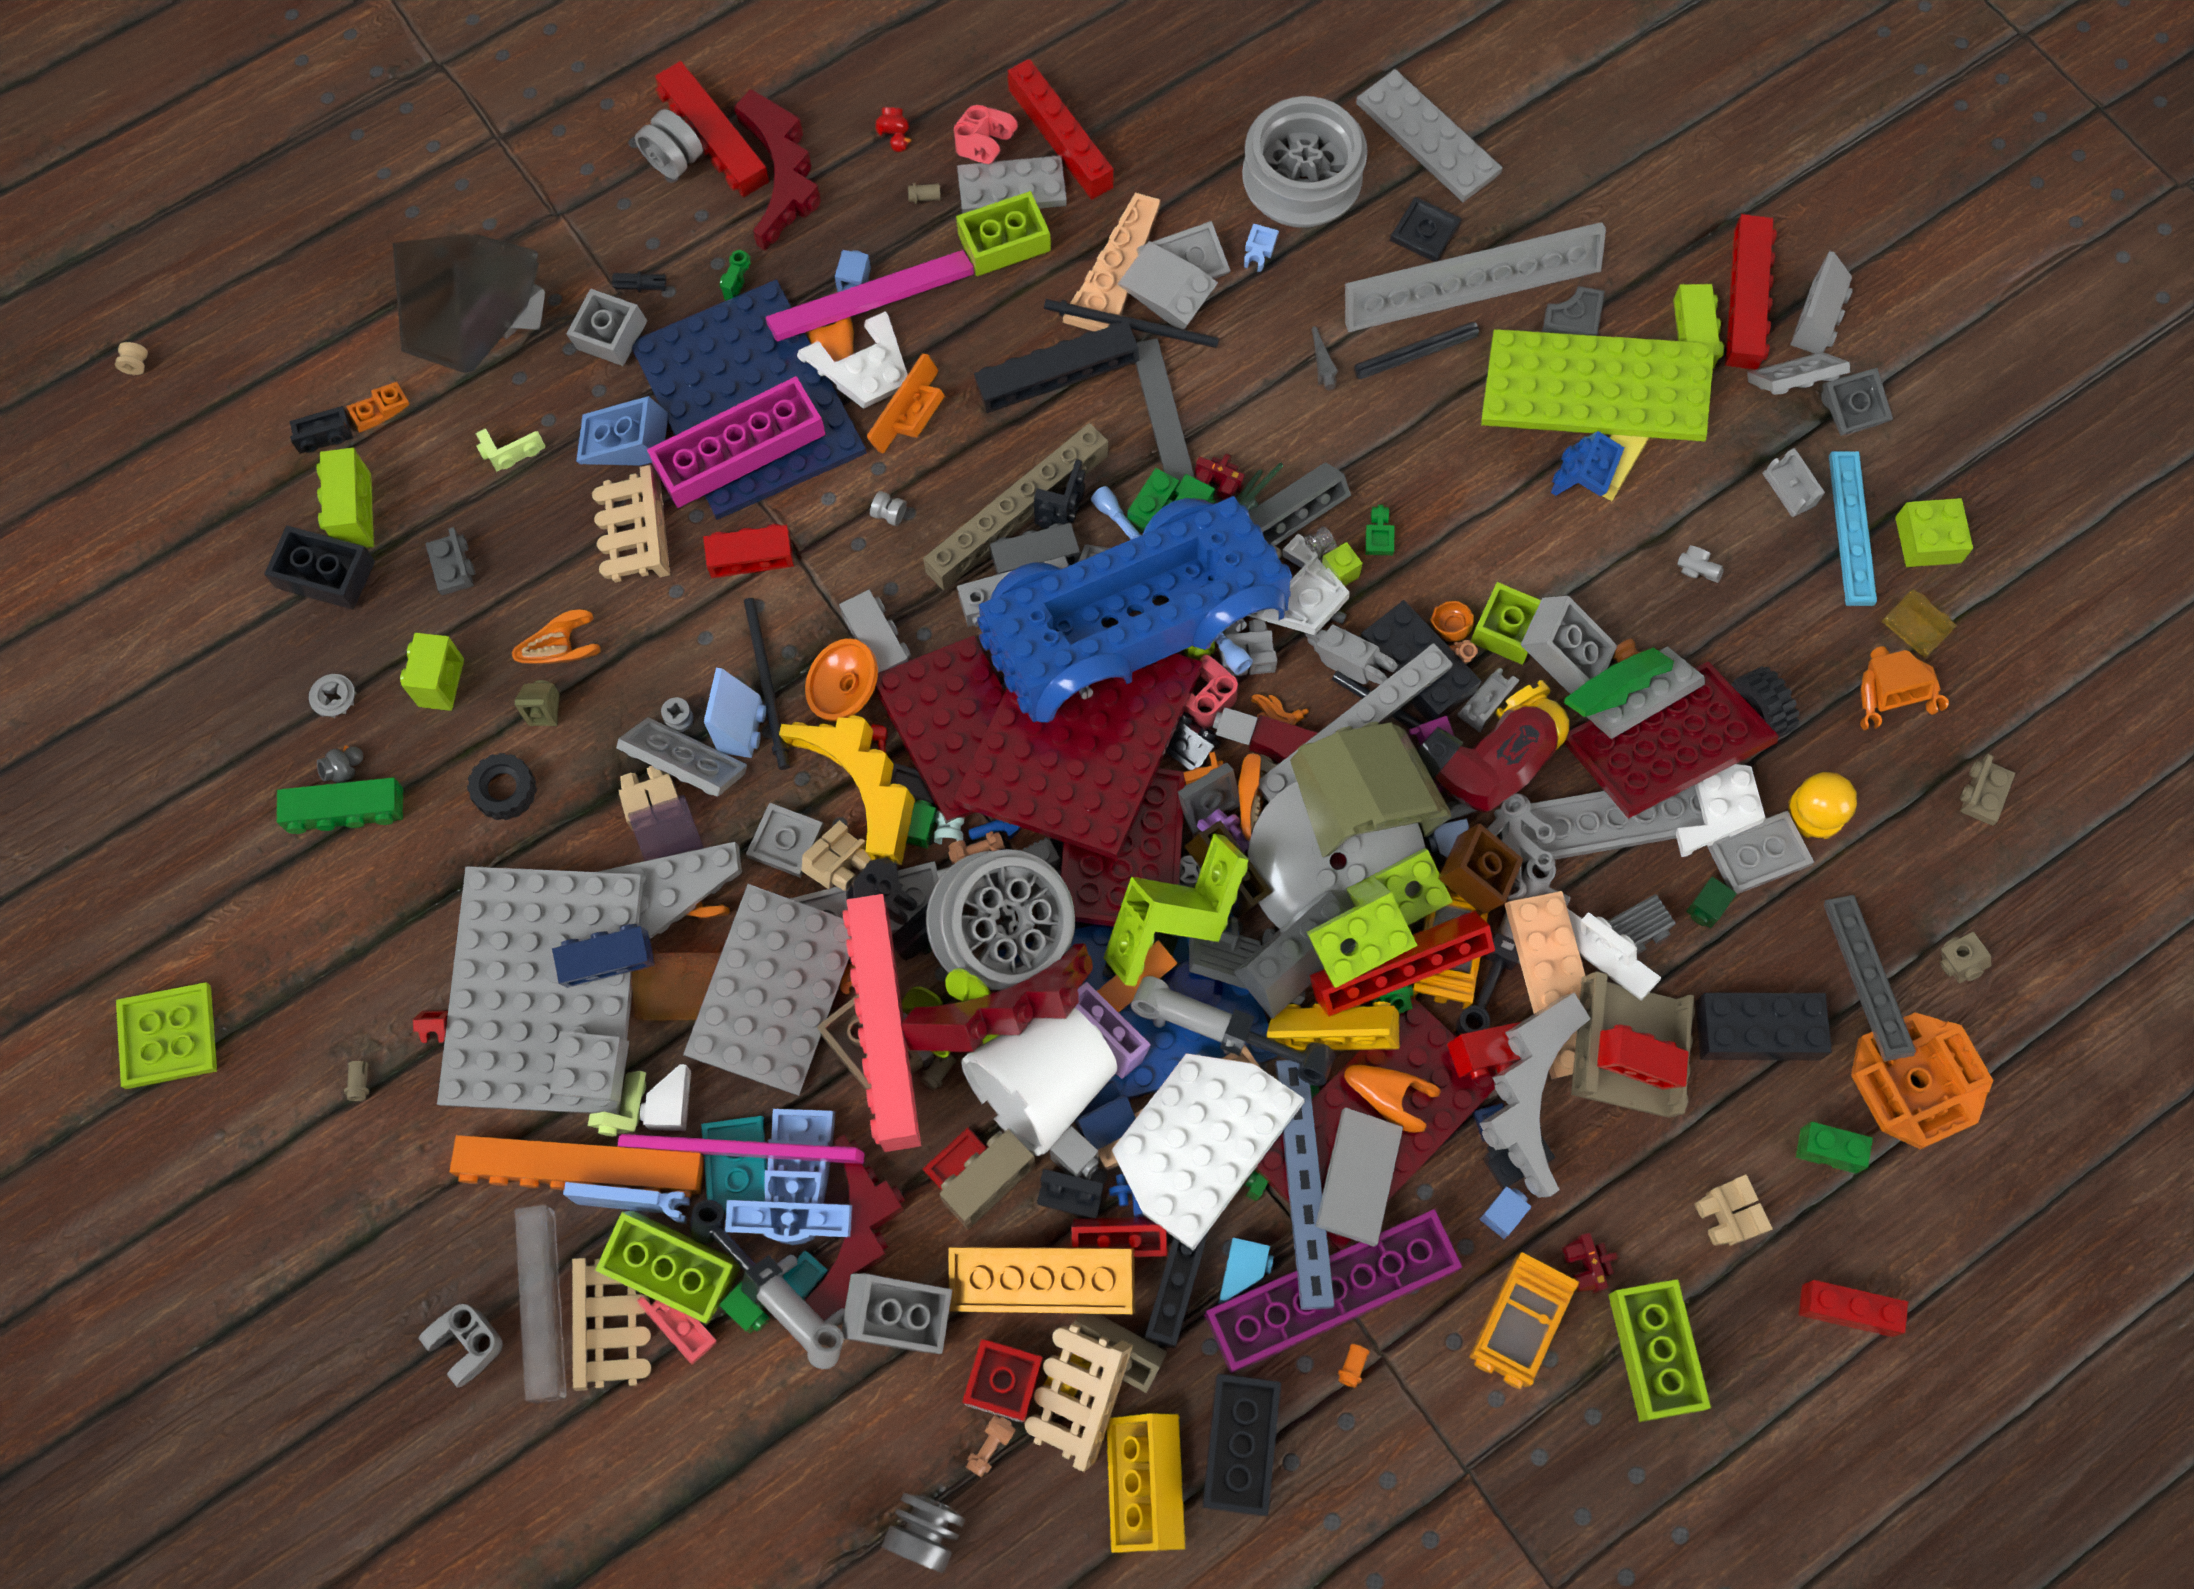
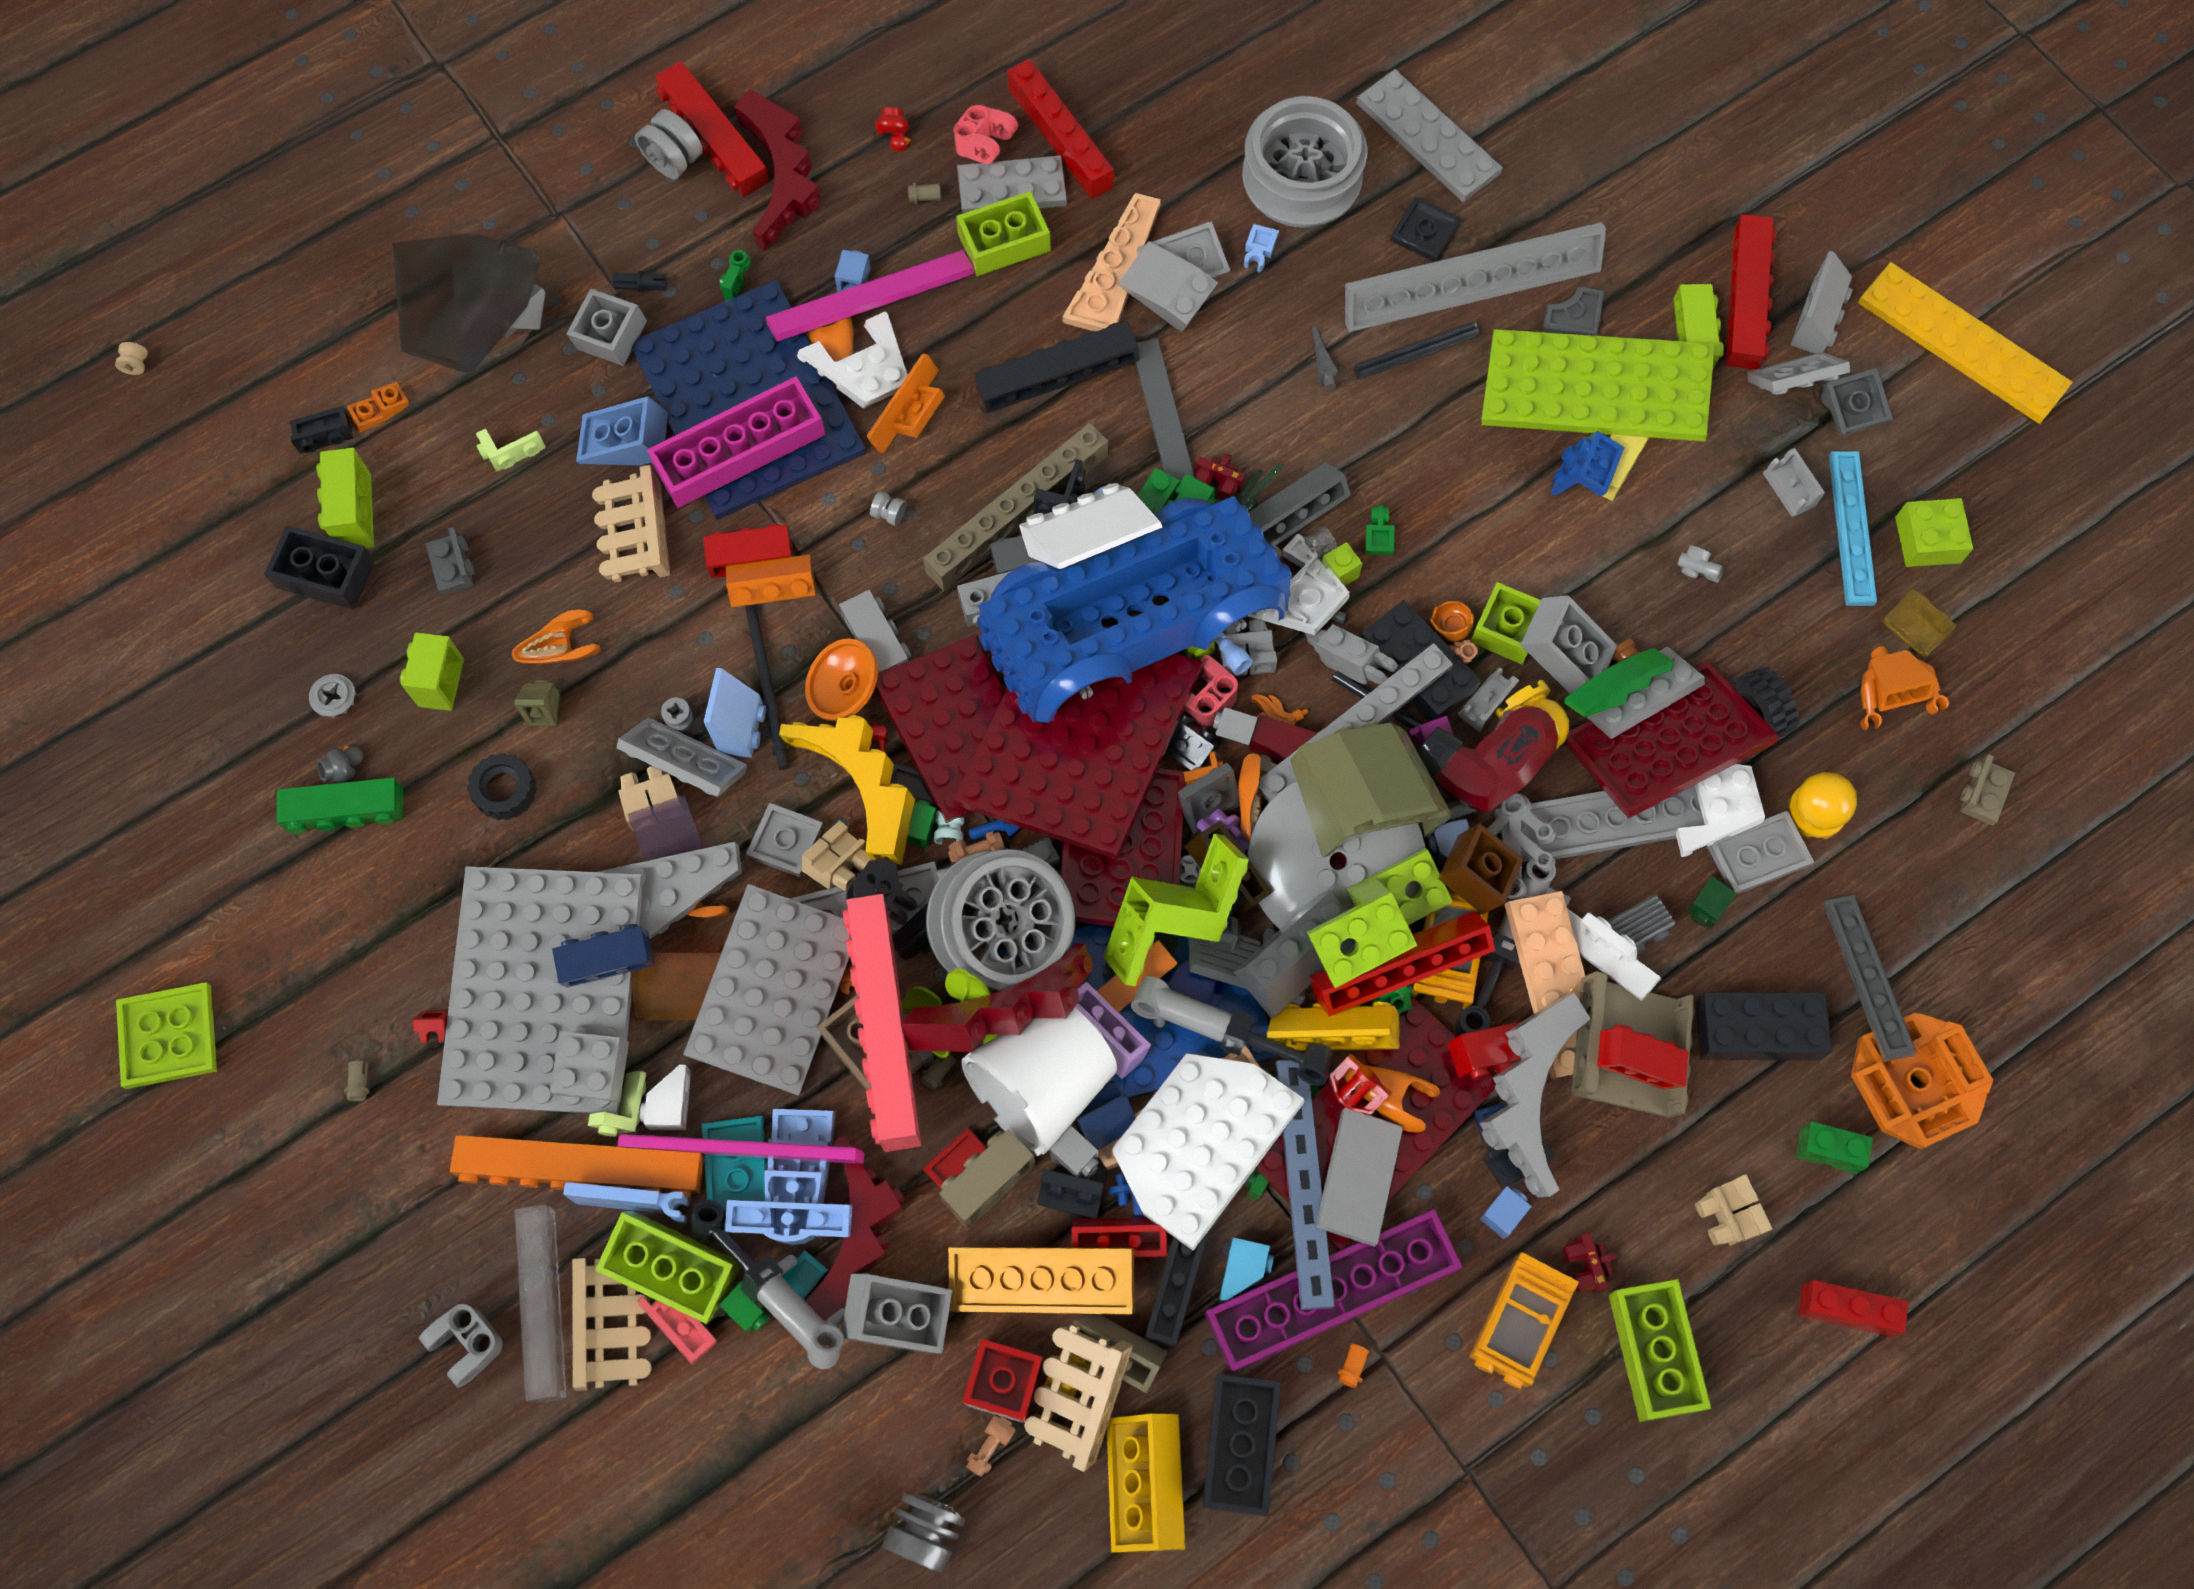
(770, 580): none -> orange brick
(1087, 526): none -> white slope
(1135, 324): black bar -> none
(1369, 1080): none -> red piece
(1965, 342): none -> yellow plate
(1965, 958): dark tan brick -> none

